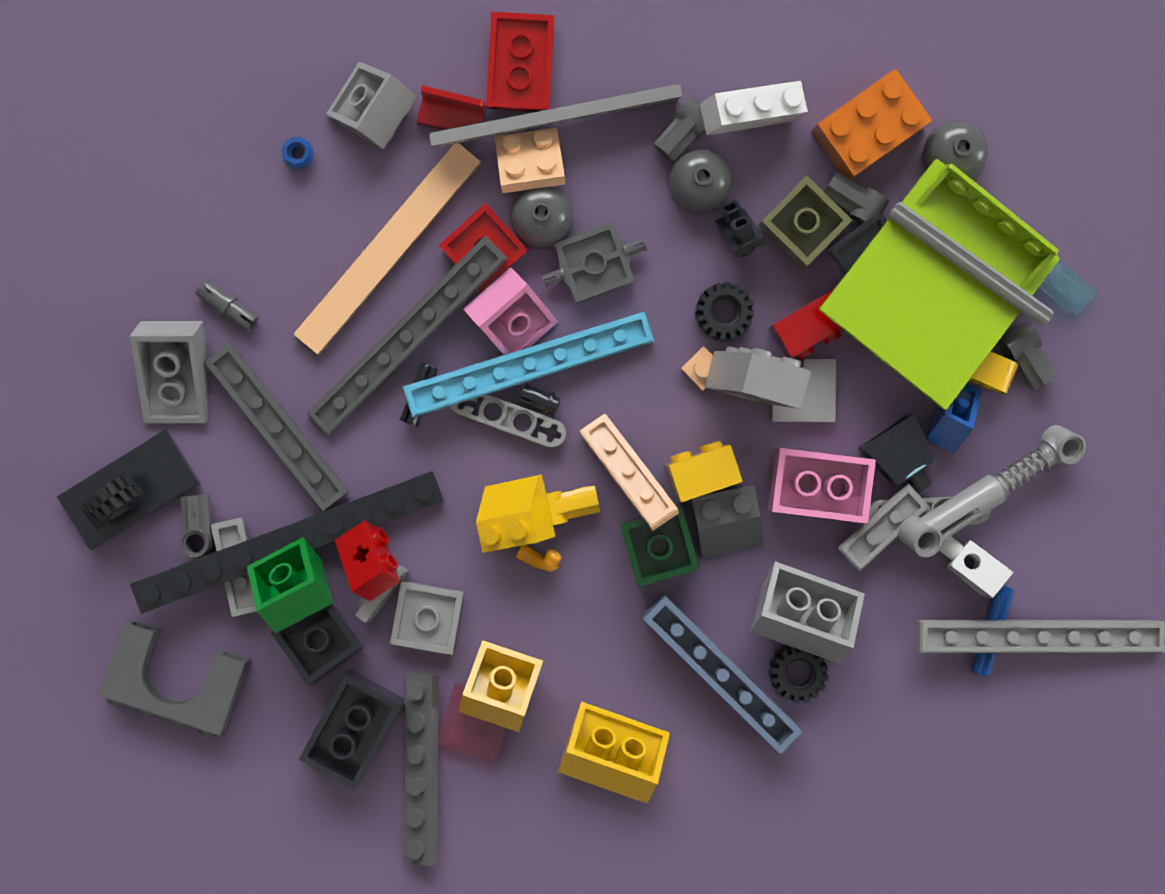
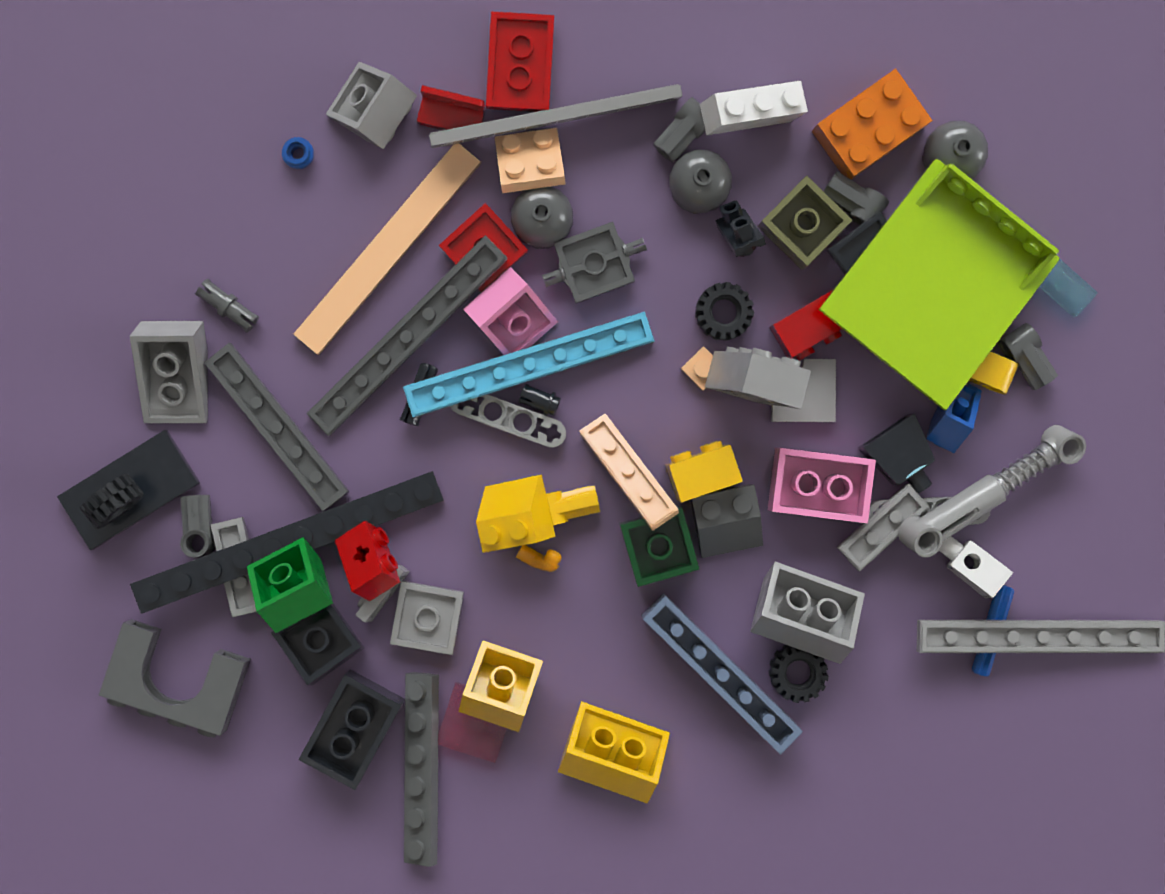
(971, 264): light grey axle -> none

